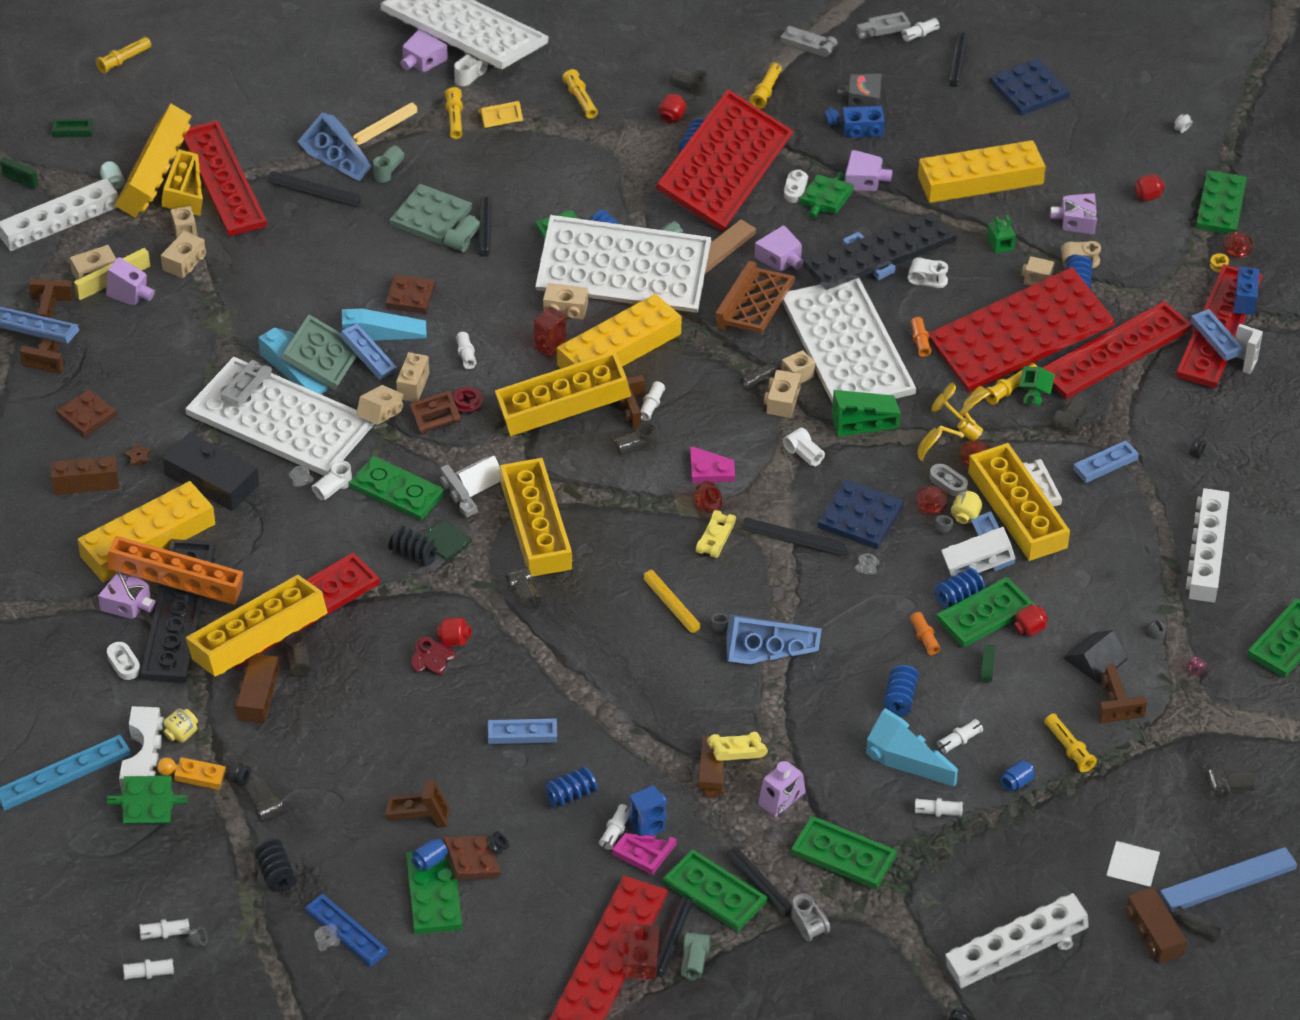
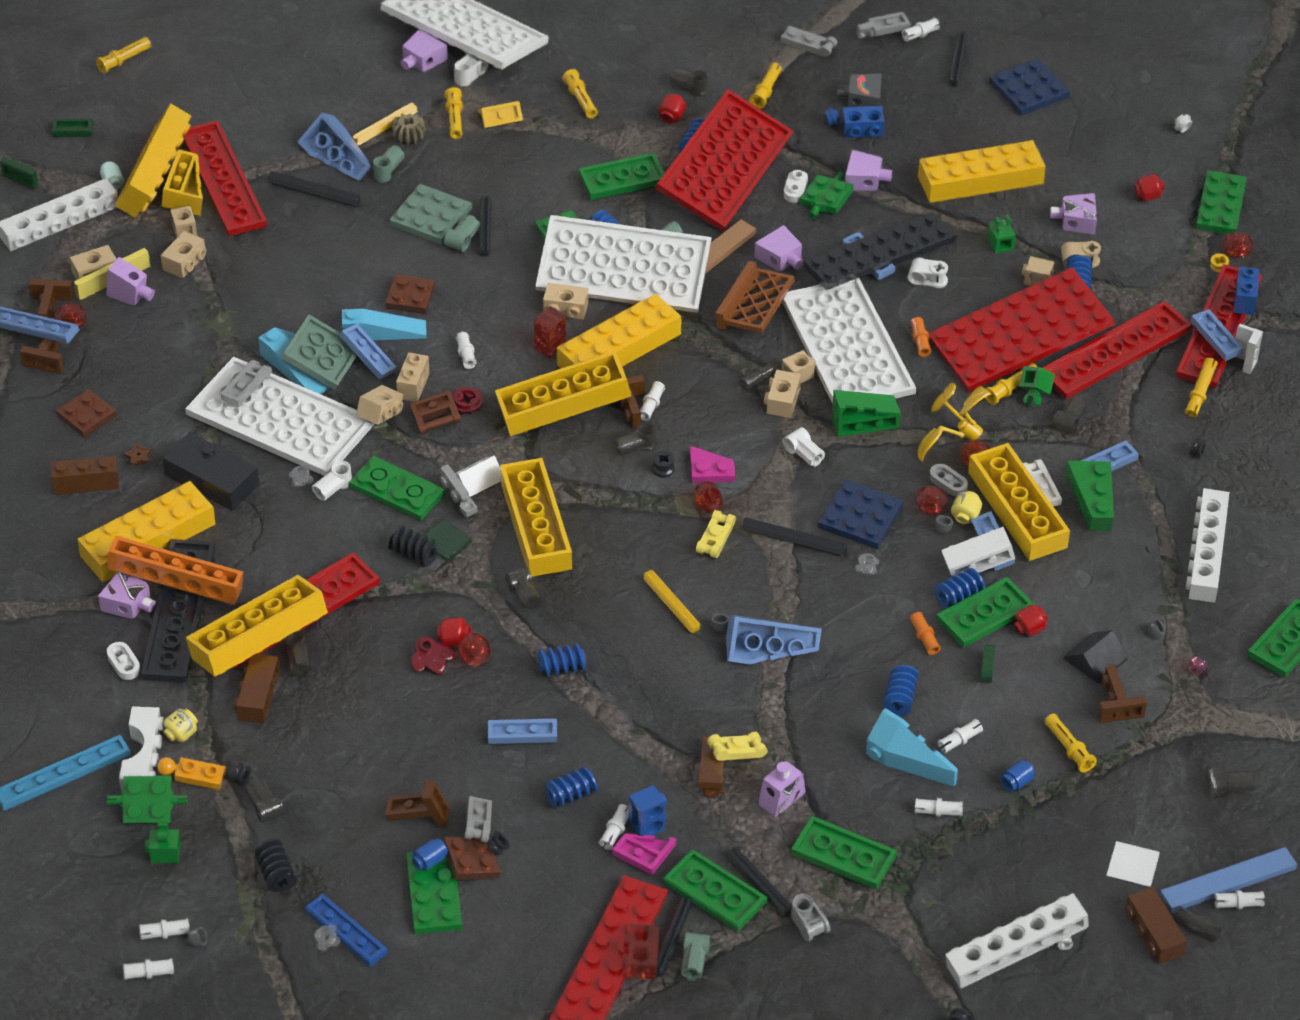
(72, 313): none -> clear red plate
(163, 845): none -> green brick
(408, 128): none -> dark tan gear
(474, 649): none -> clear red plate
(478, 819): none -> light grey plate
(561, 659): none -> blue piece
(621, 176): none -> green plate
(663, 464): none -> black wheel
(1093, 489): none -> green wedge
(1198, 395): none -> yellow pin
(1239, 899): none -> white pin

